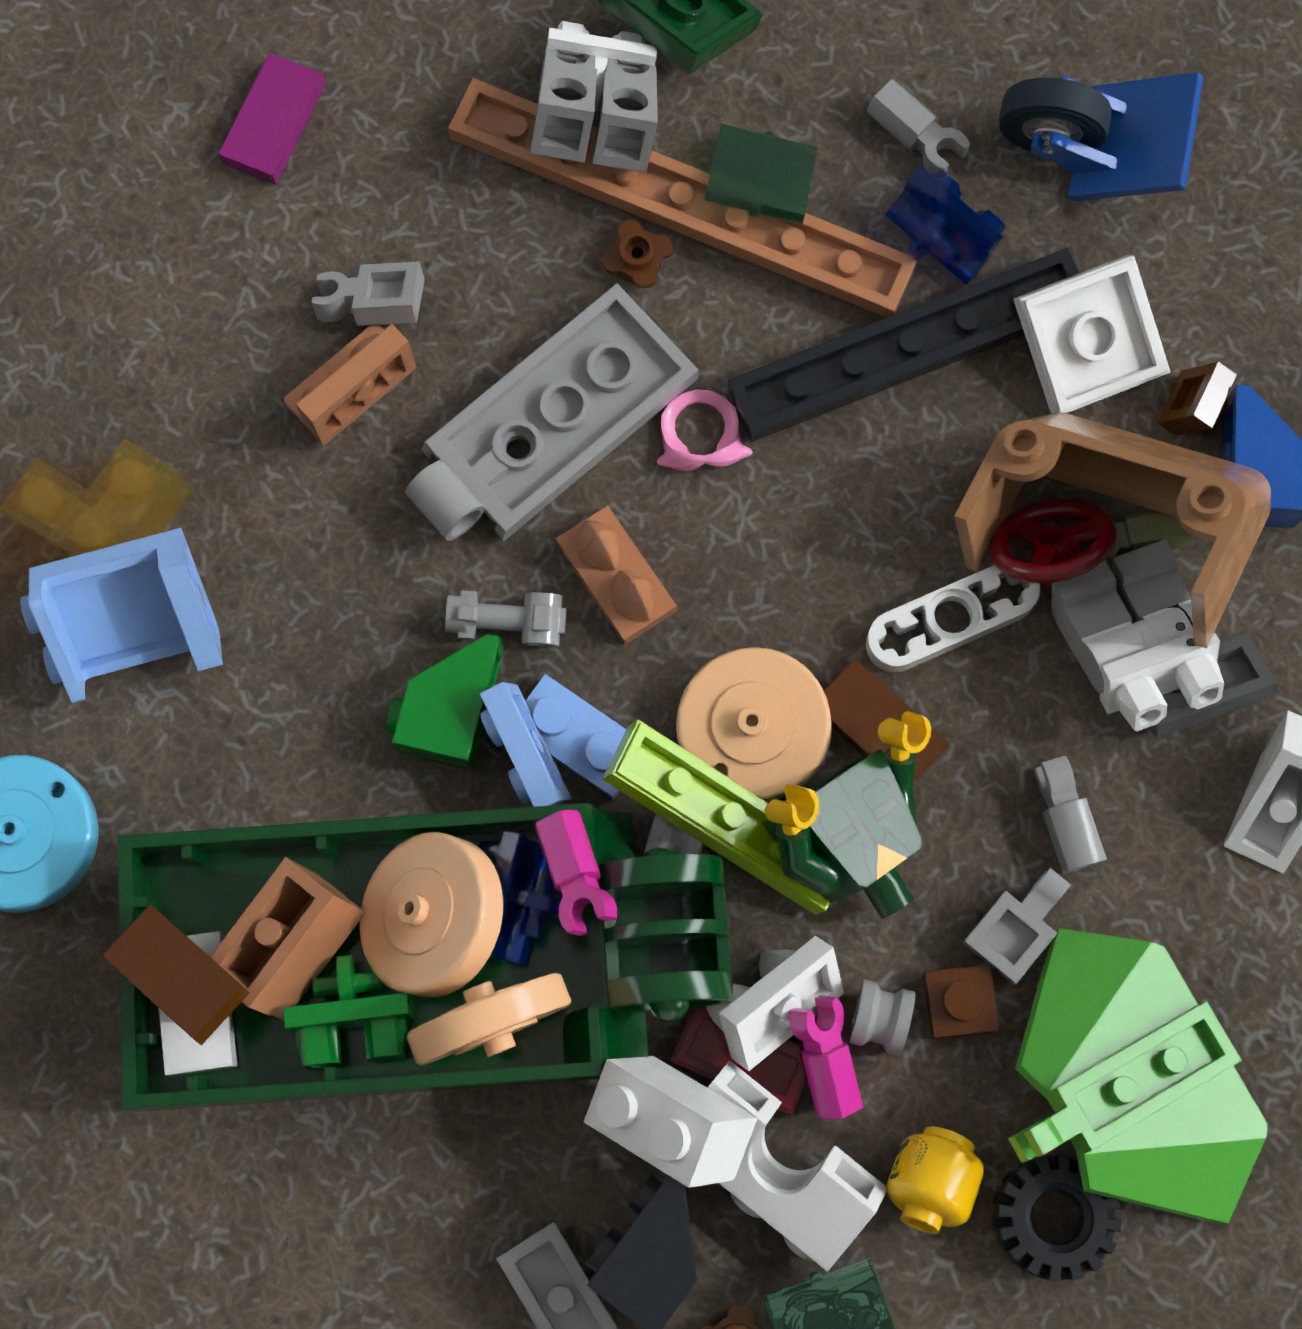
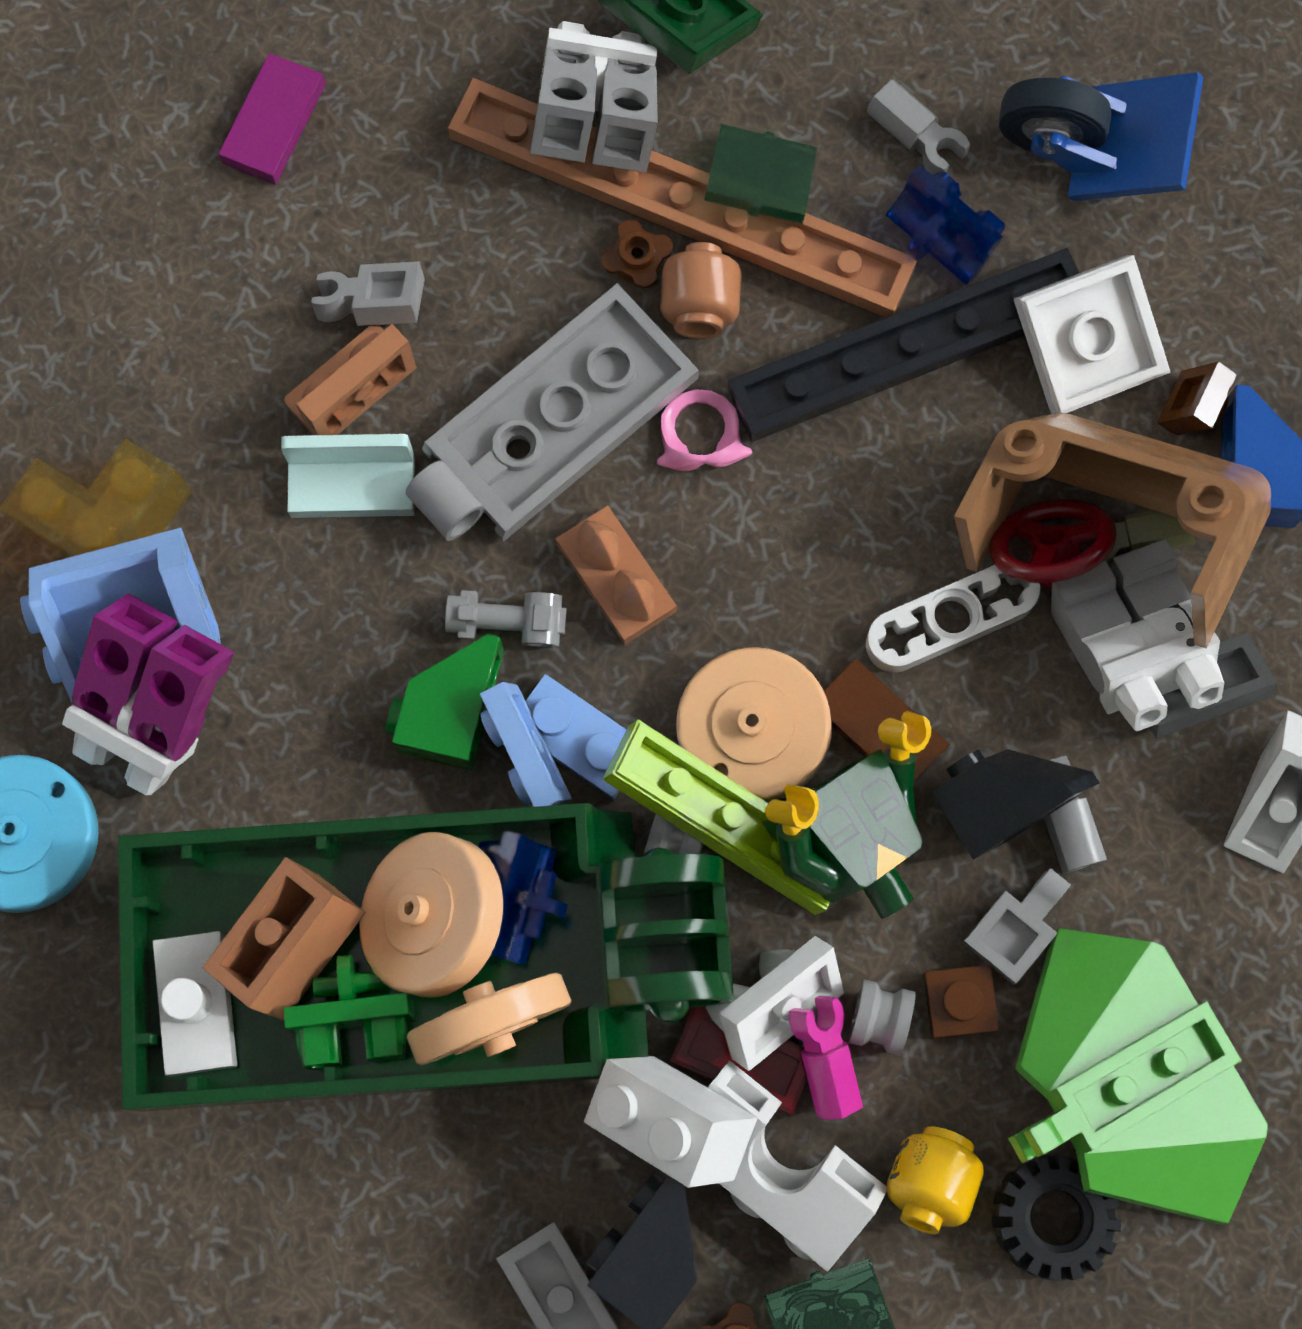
(142, 691): none -> magenta hips
(175, 974): reddish brown tile -> none
(349, 475): none -> light aqua panel
(573, 870): dark pink bar -> none
(700, 291): none -> nougat head
(1005, 795): none -> black slope

